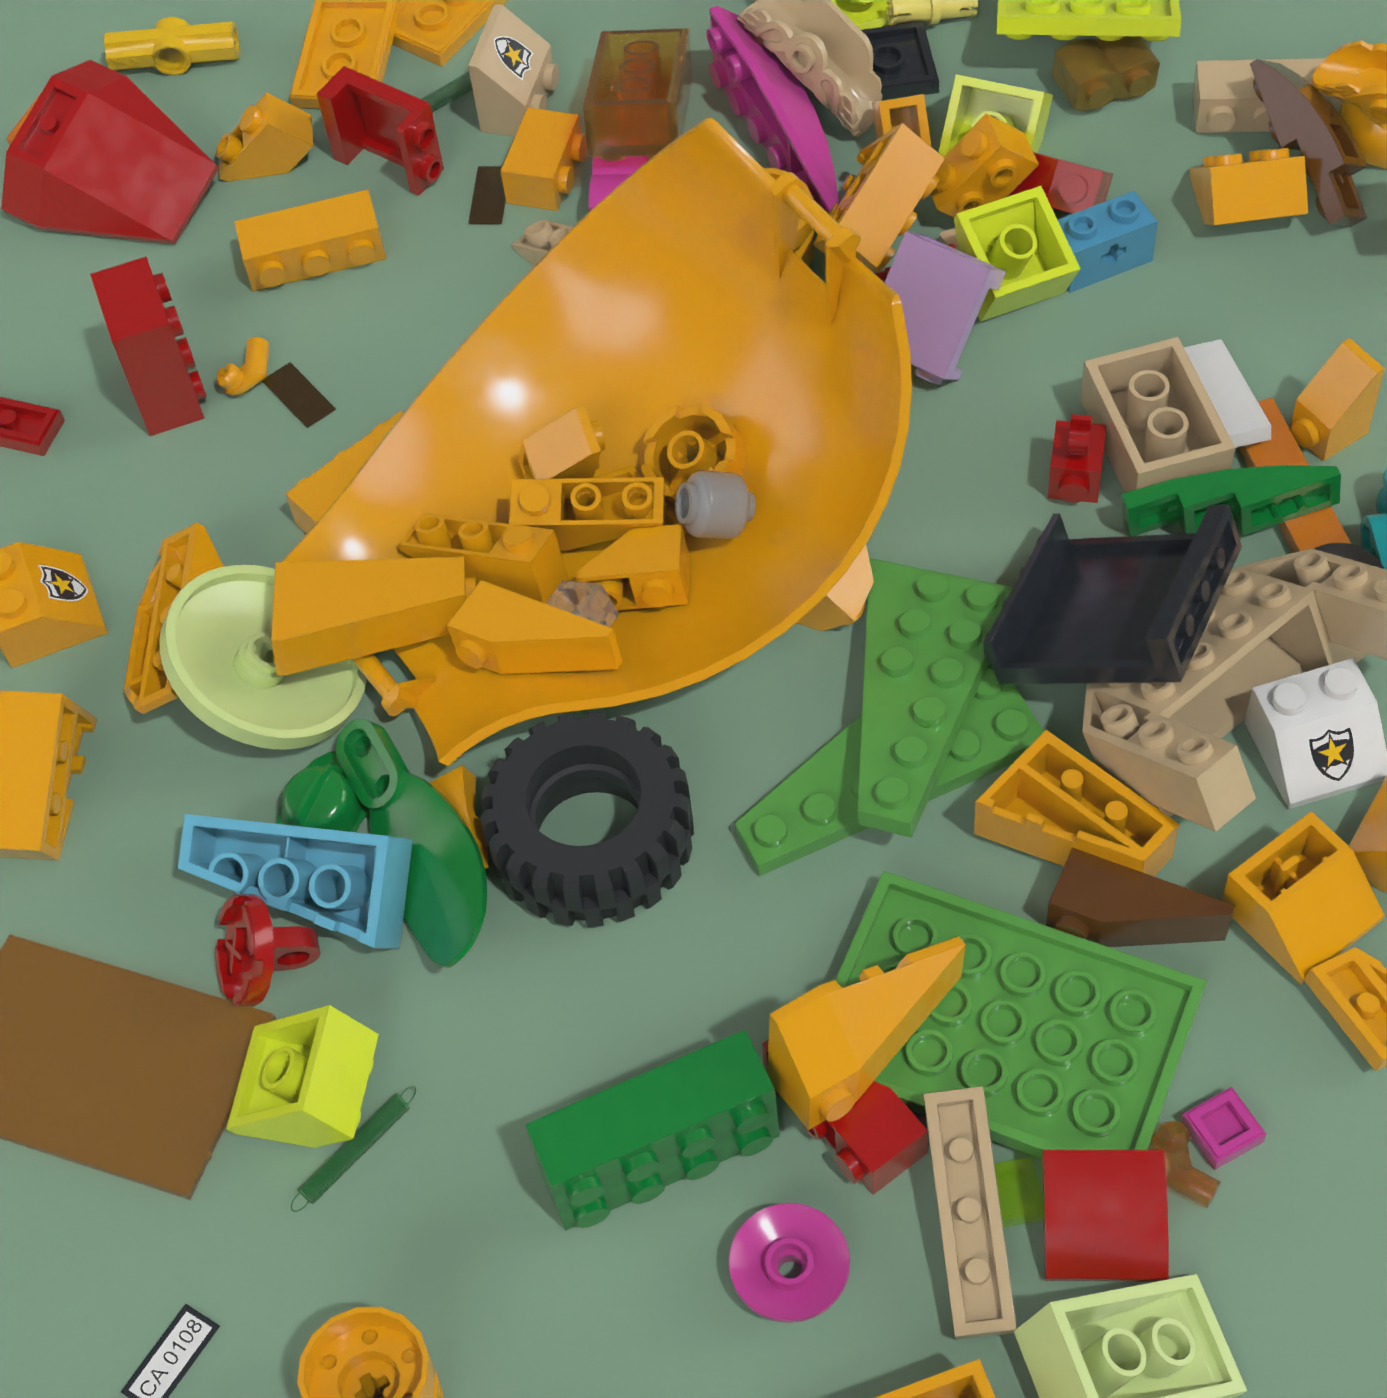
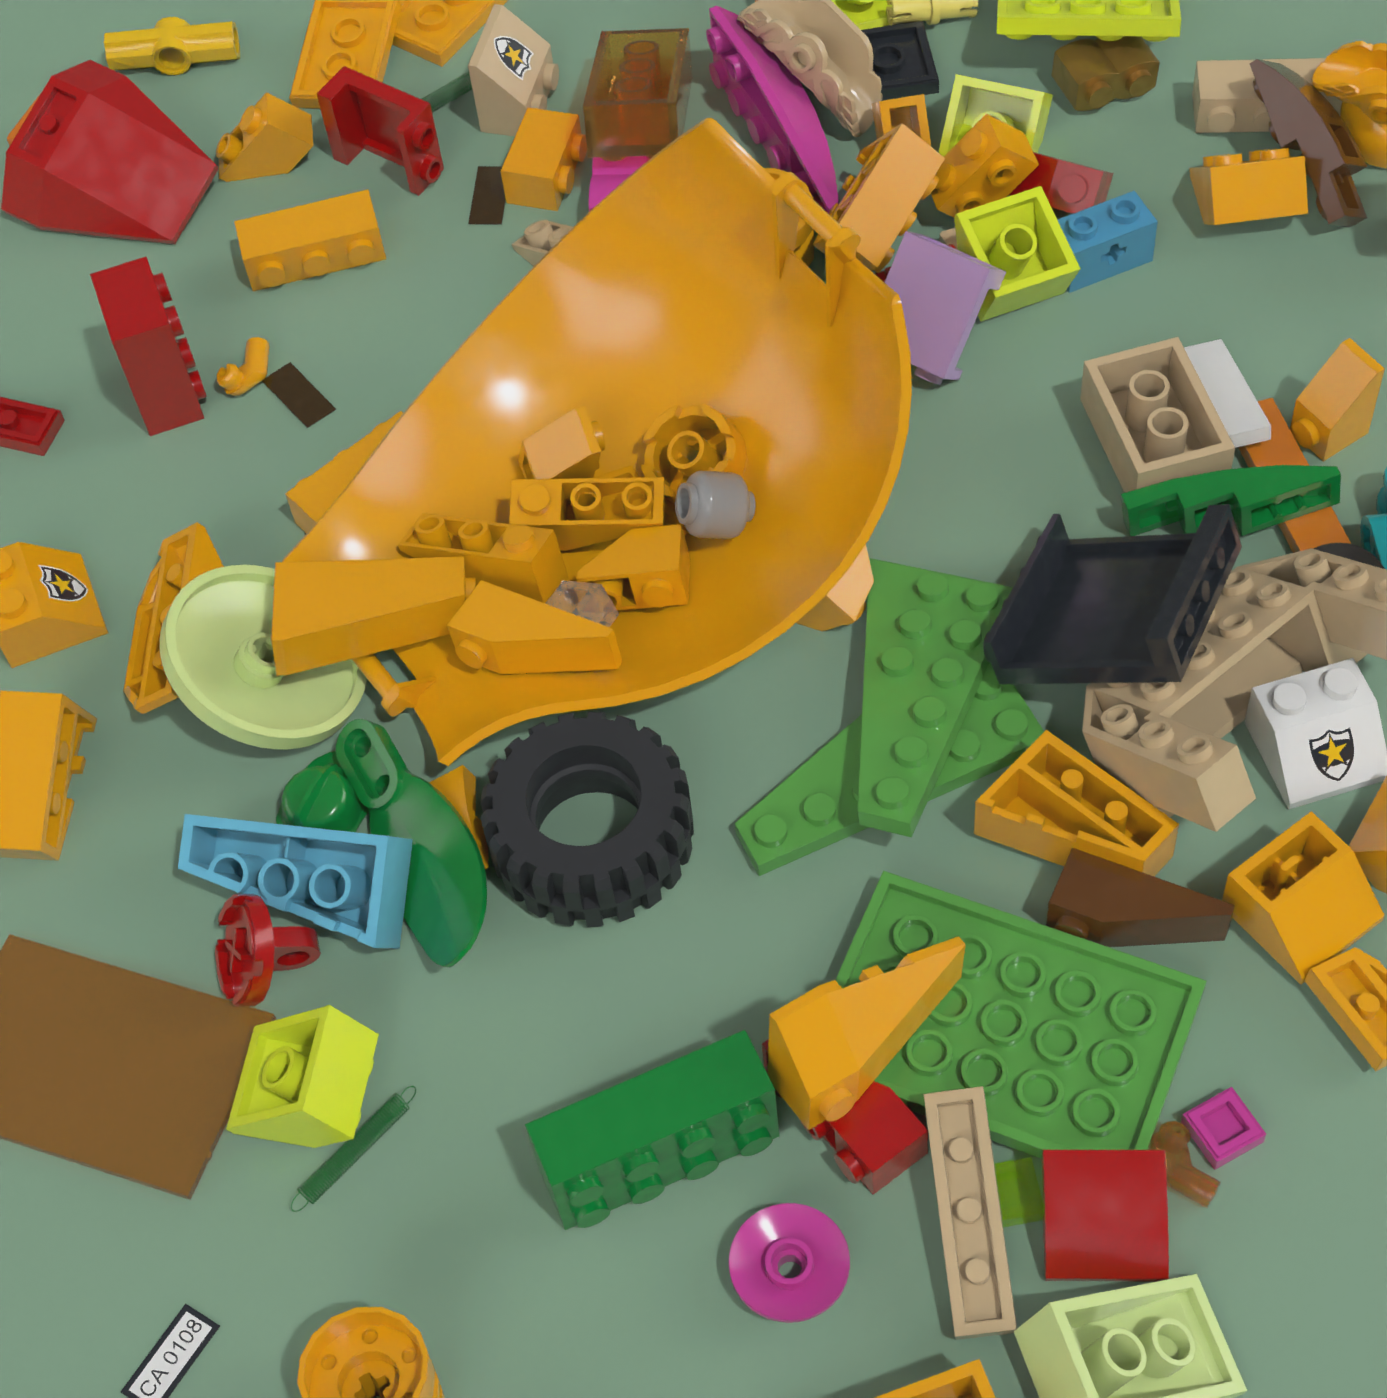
(1076, 460): red brick -> none

